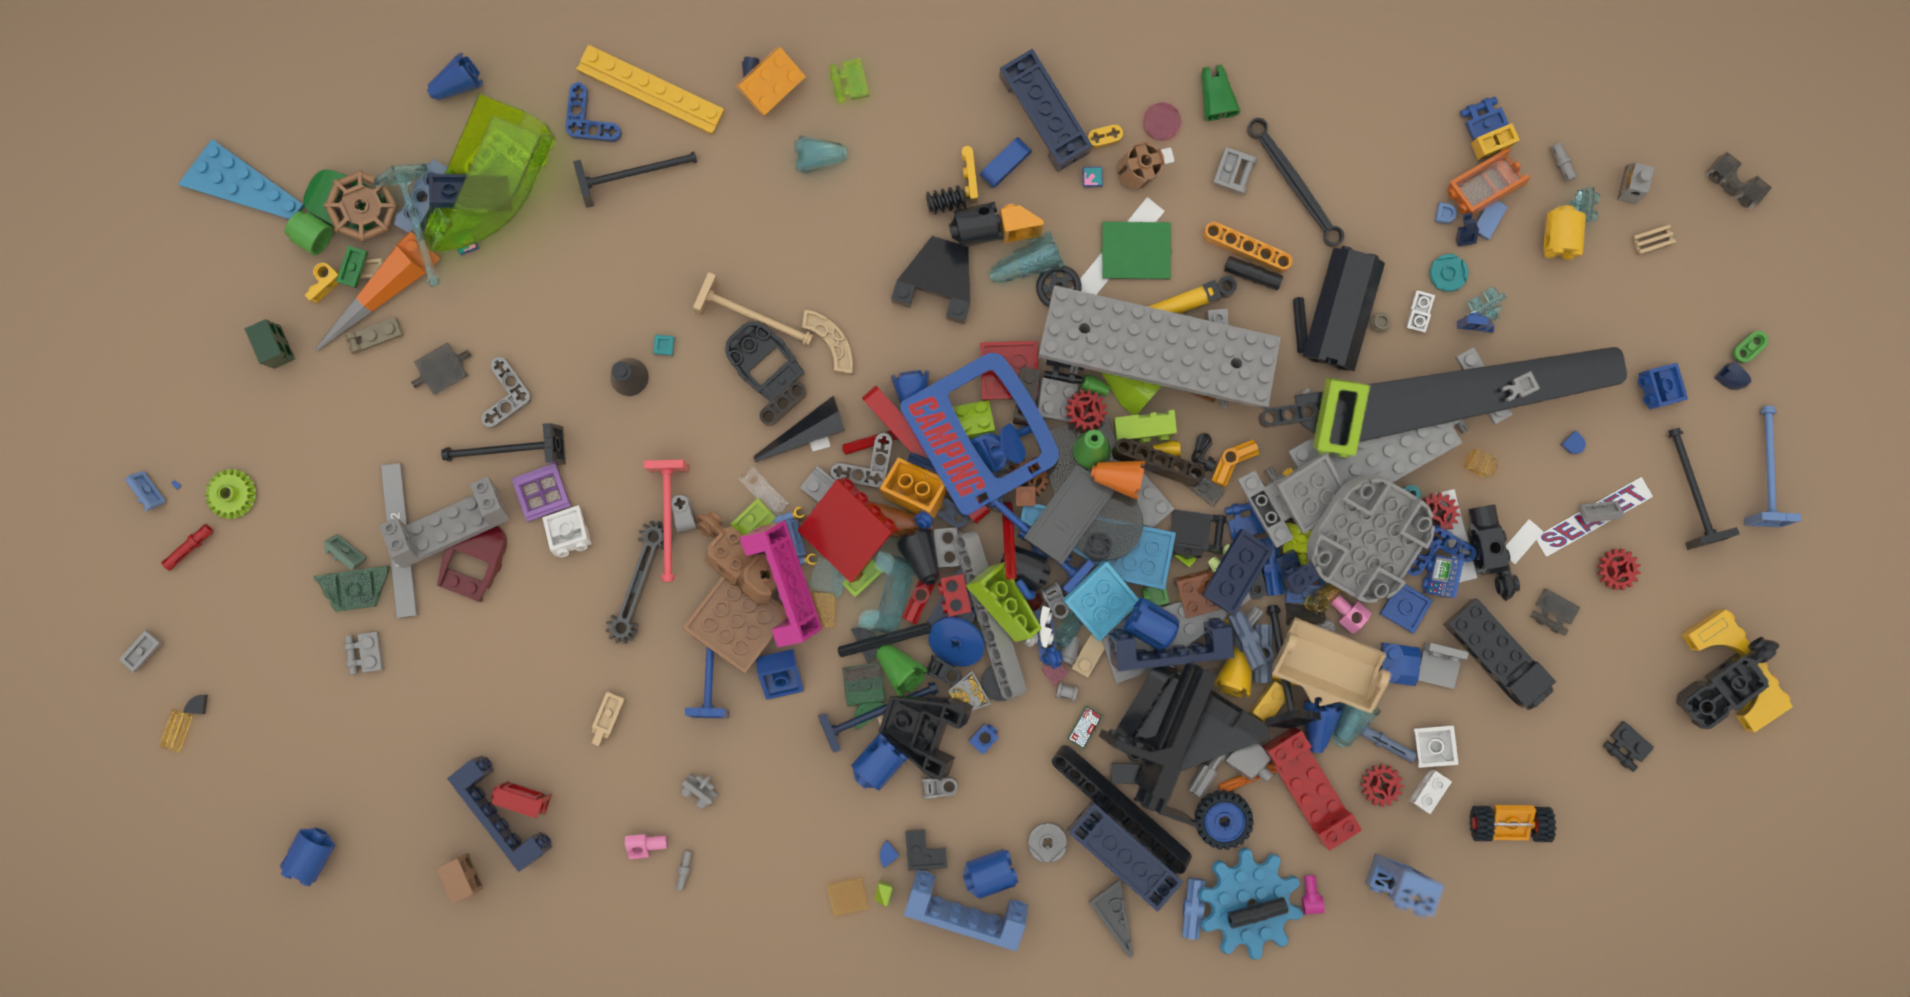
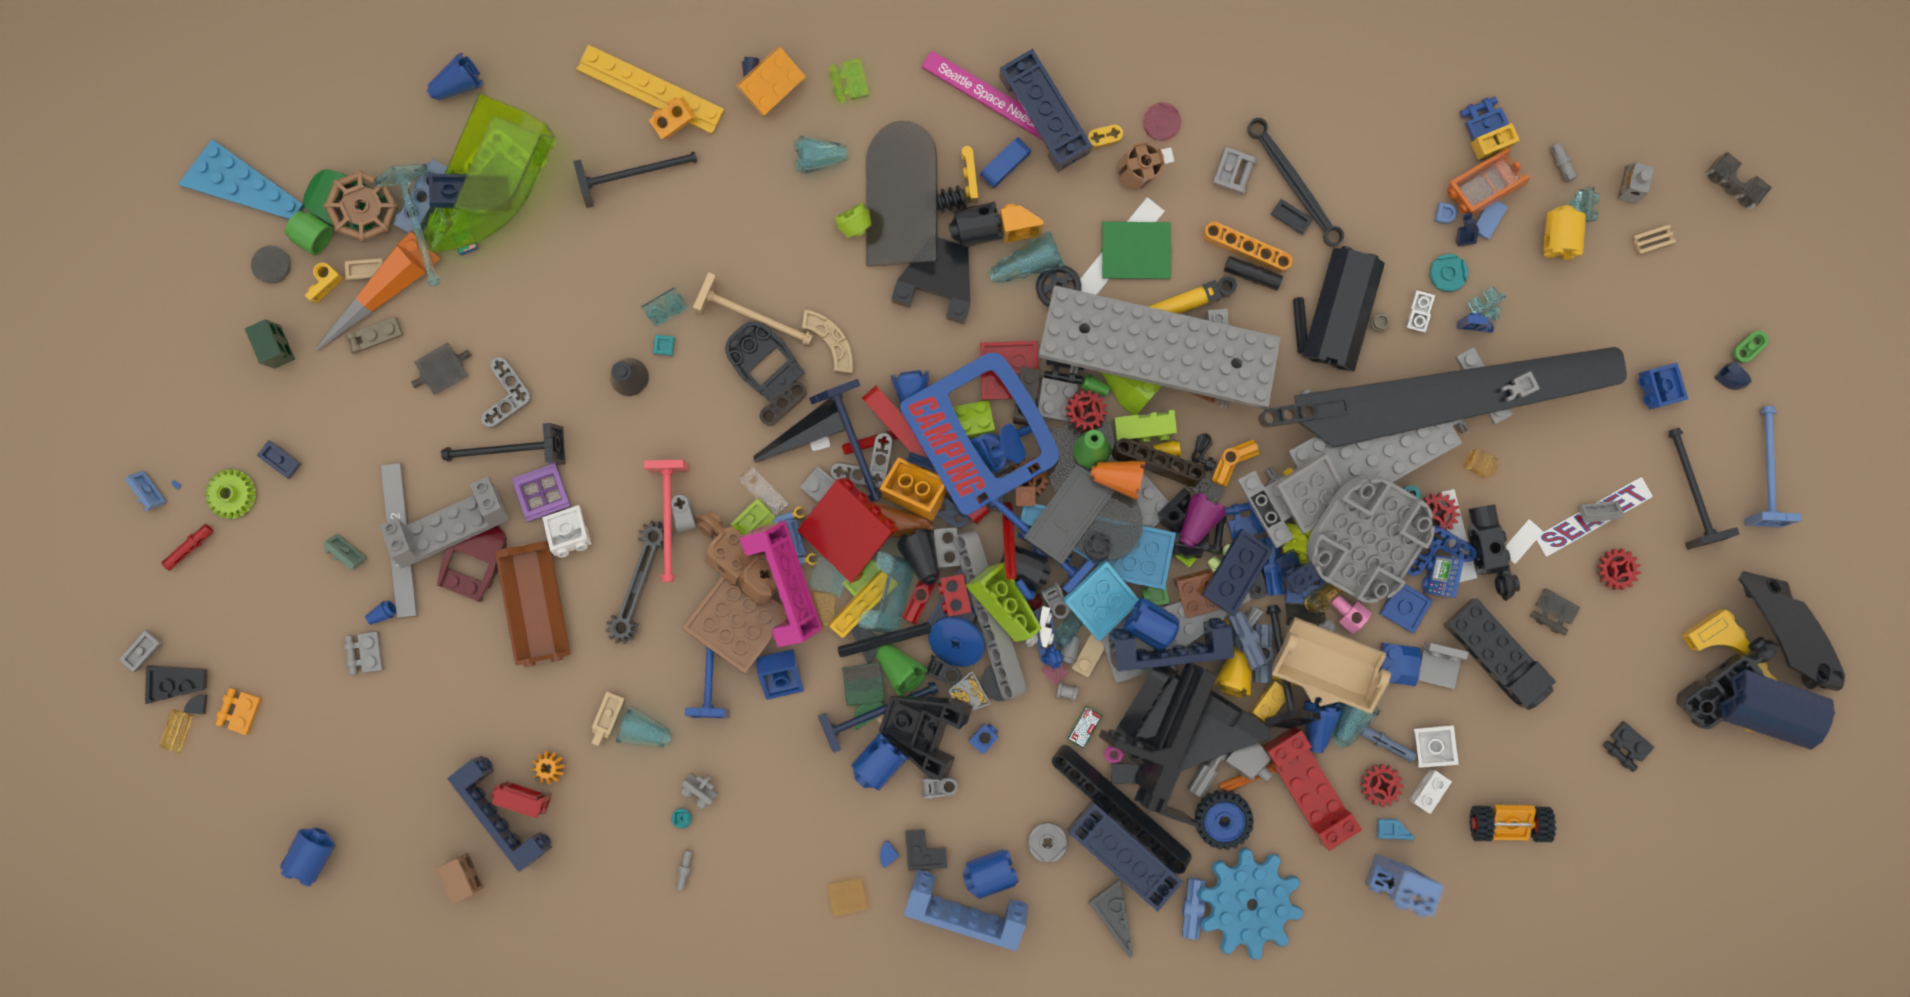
(169, 681): none -> black wing
(244, 712): none -> light orange plate
(270, 264): none -> clear smoke tile
(279, 459): none -> dark blue plate
(352, 266): green plate -> none
(353, 588): clear green wing -> none
(384, 611): none -> blue cone
(532, 603): none -> dark orange panel
(540, 767): none -> light orange gear
(580, 120): blue beam -> none
(640, 845): bright pink piece -> none
(642, 730): none -> clear light blue cone
(664, 307): none -> clear light blue hinge
(674, 122): none -> light orange brick
(681, 818): none -> teal tile
(836, 395): none -> dark blue tile
(854, 221): none -> lime cone
(863, 601): none -> yellow plate
(883, 892): lime slope -> none
(901, 196): none -> clear smoke piece
(923, 520): blue plate -> none
(979, 91): none -> dark pink tile
(1092, 177): tile -> none
(1117, 759): none -> dark pink plate
(1174, 510): none -> black plate
(1200, 519): none -> magenta cone
(1218, 95): green piece -> none
(1257, 912): black axle -> none
(1291, 216): none -> black tile
(1312, 901): dark pink pin -> none
(1327, 412): lime piece -> none
(1392, 830): none -> dark azure tile
(1574, 443): blue tile -> none
(1778, 710): none -> dark blue cylinder
(1797, 632): none -> black panel

